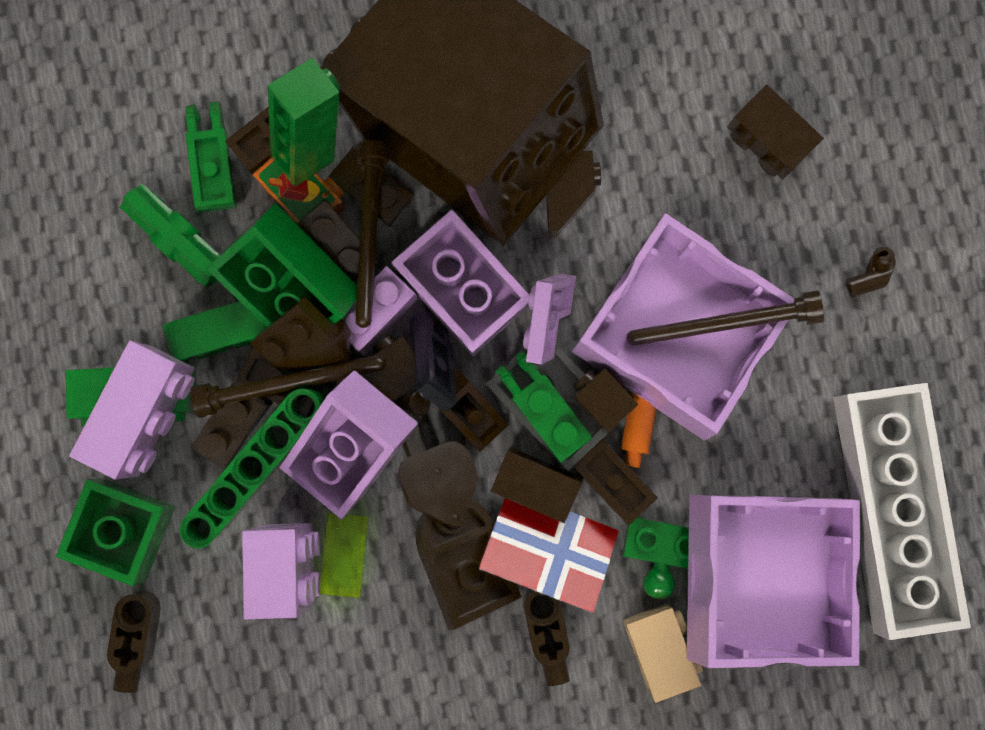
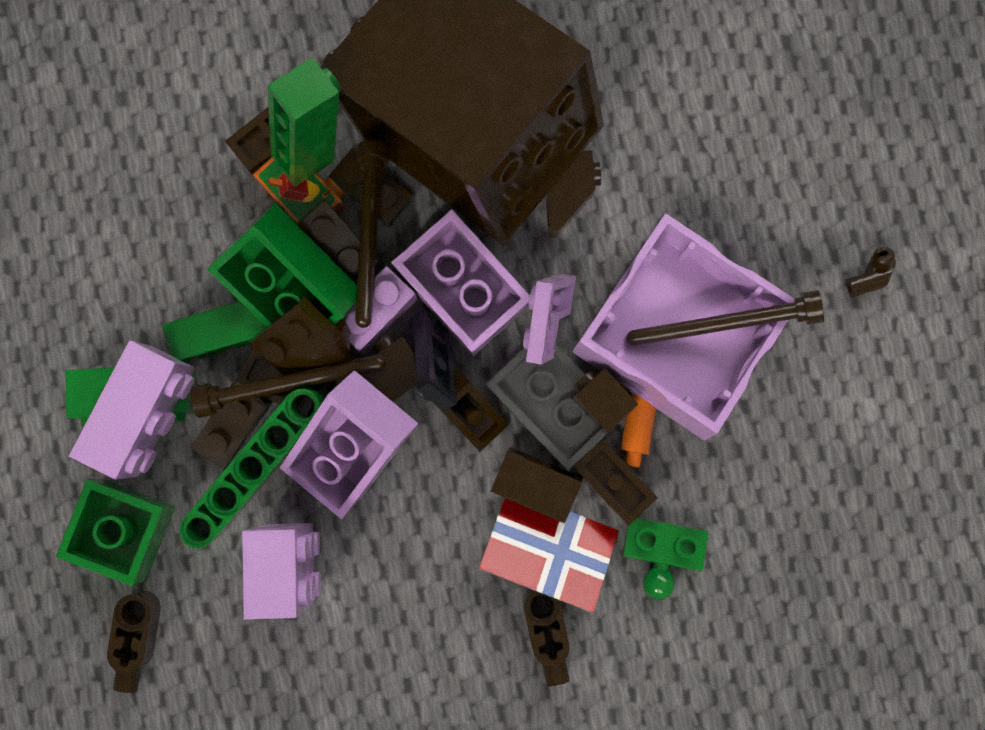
(171, 233): green piece -> none
(209, 161): green hinge -> none
(344, 555): clear neon green plate -> none
(442, 488): dark brown plate -> none
(546, 410): green hinge -> none
(662, 652): tan brick -> none
(773, 133): dark brown brick -> none
(773, 581): lavender tile -> none
(904, 512): white brick -> none

